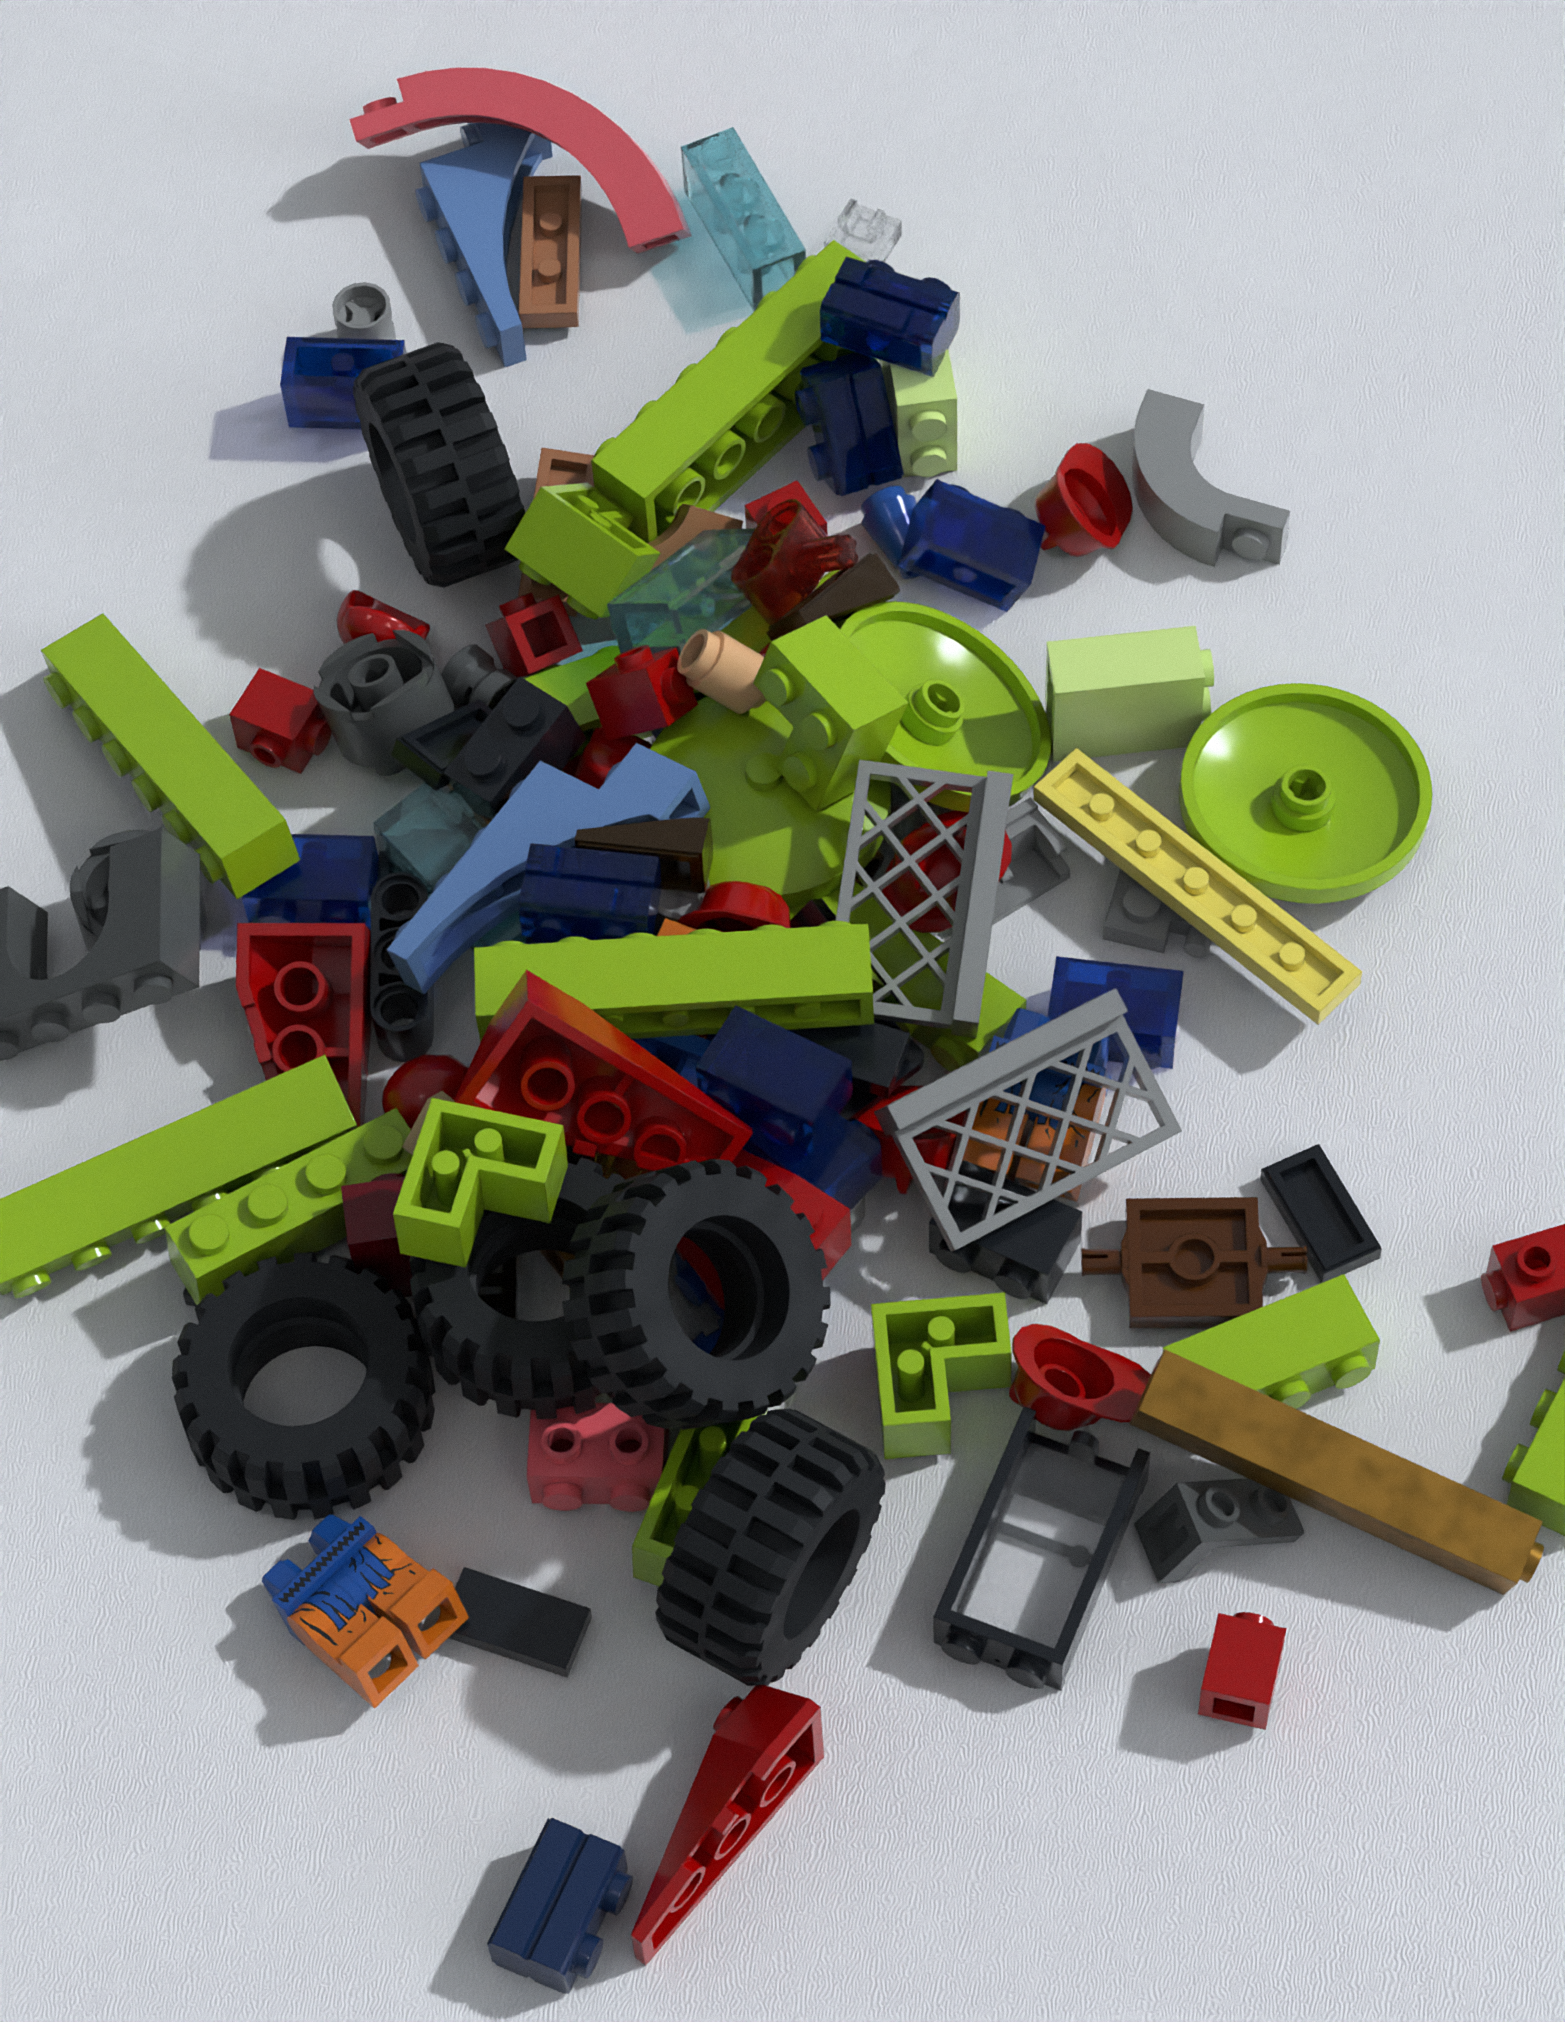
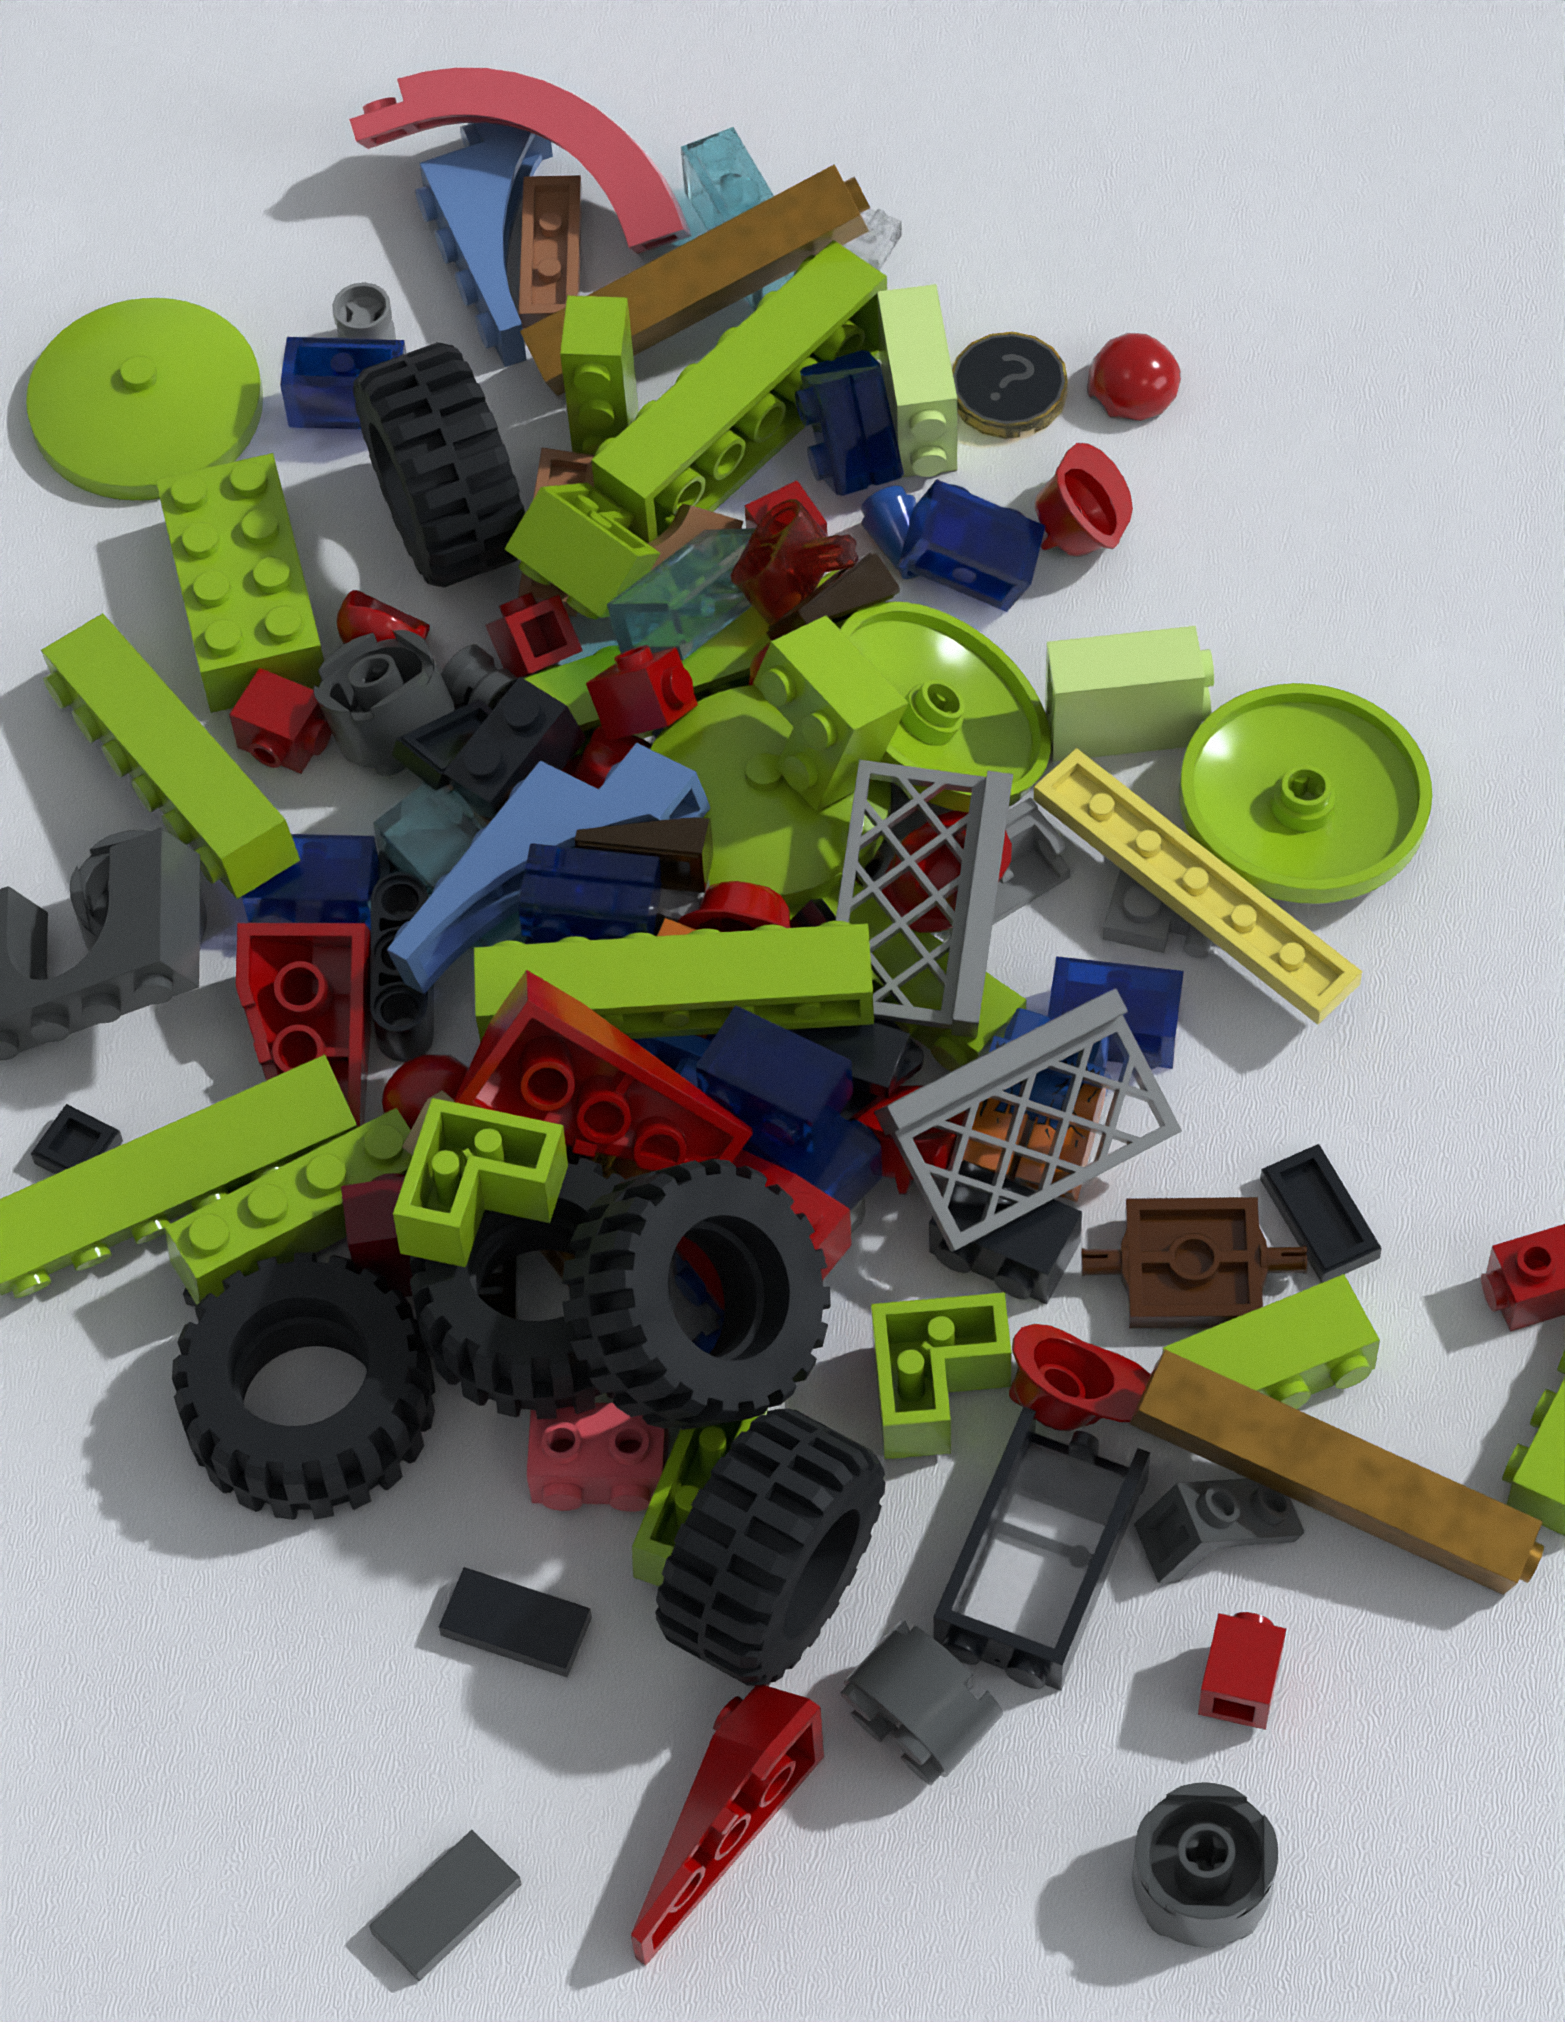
(73, 1140): none -> black tile
(143, 396): none -> lime dish
(240, 577): none -> lime brick
(363, 1603): hips -> none
(445, 1905): none -> dark grey tile
(560, 1906): dark blue brick -> none
(597, 370): none -> lime brick
(720, 266): none -> pearl gold brick
(722, 670): light nougat brick -> none
(890, 315): clear blue brick -> none
(921, 1699): none -> dark grey brick
(1009, 384): none -> black tile
(1134, 377): none -> red hair
(1182, 503): light grey arch -> none
(1198, 1904): none -> dark grey brick

